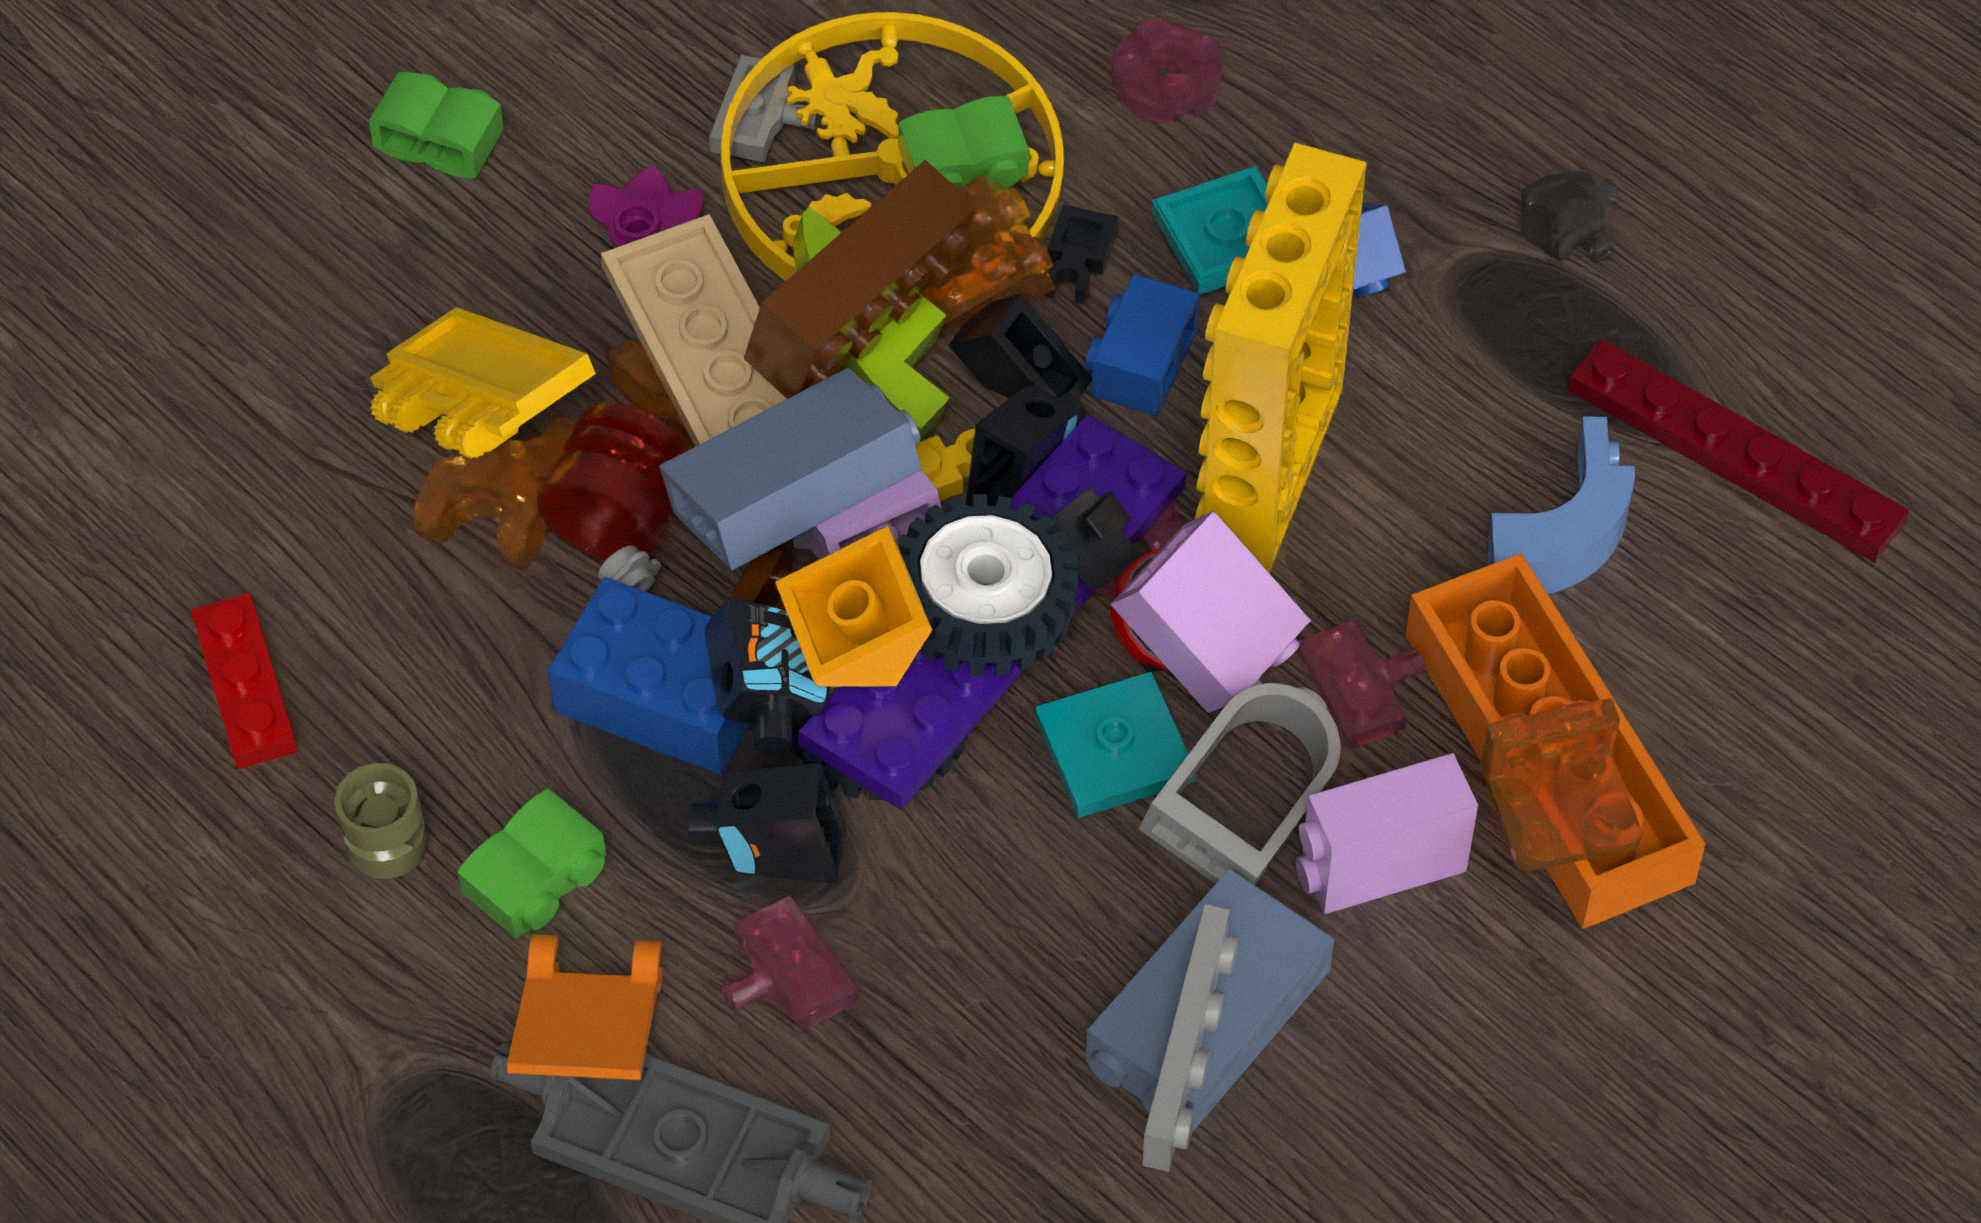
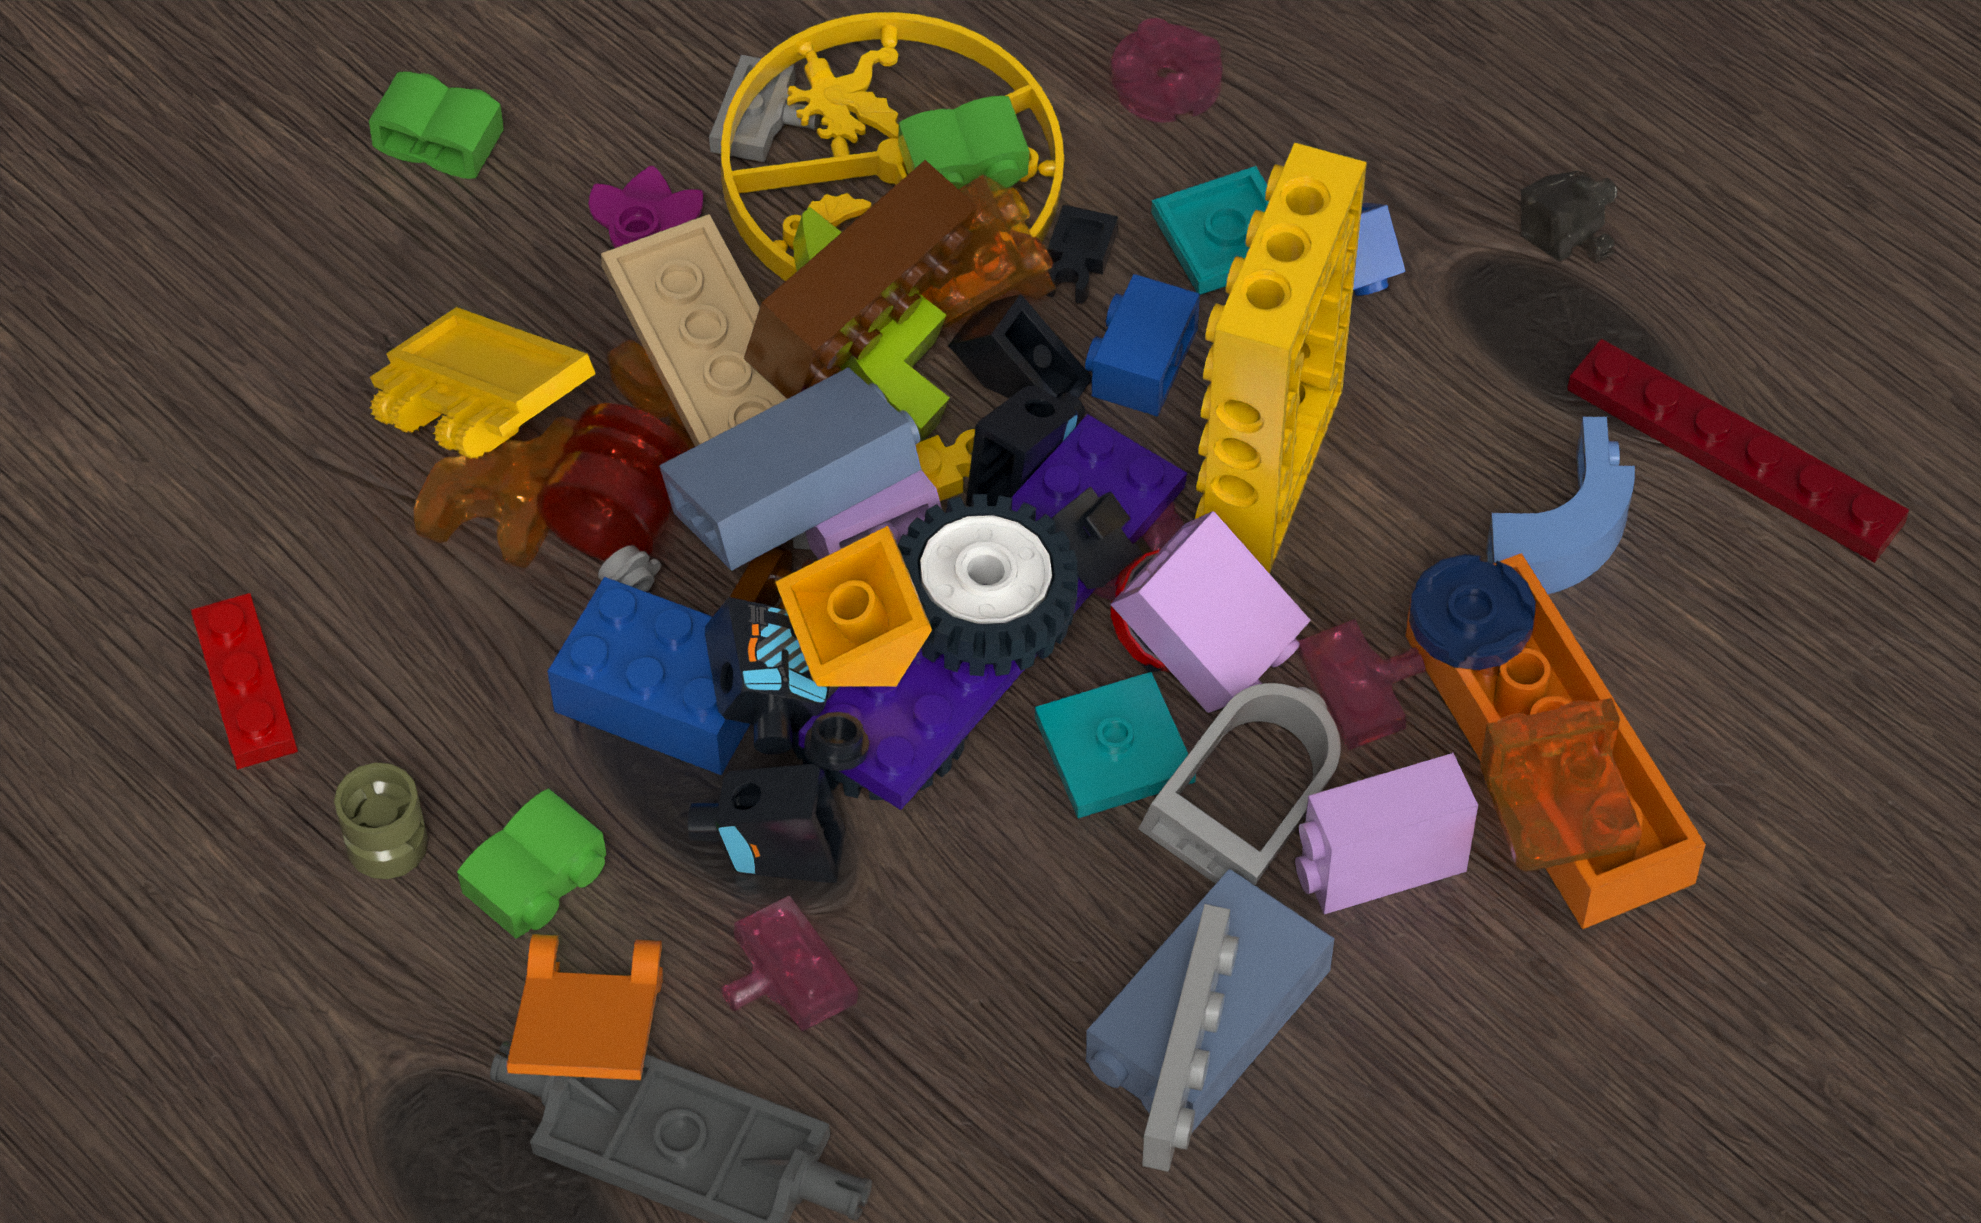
(836, 742): none -> black plate
(1472, 612): none -> dark blue tile

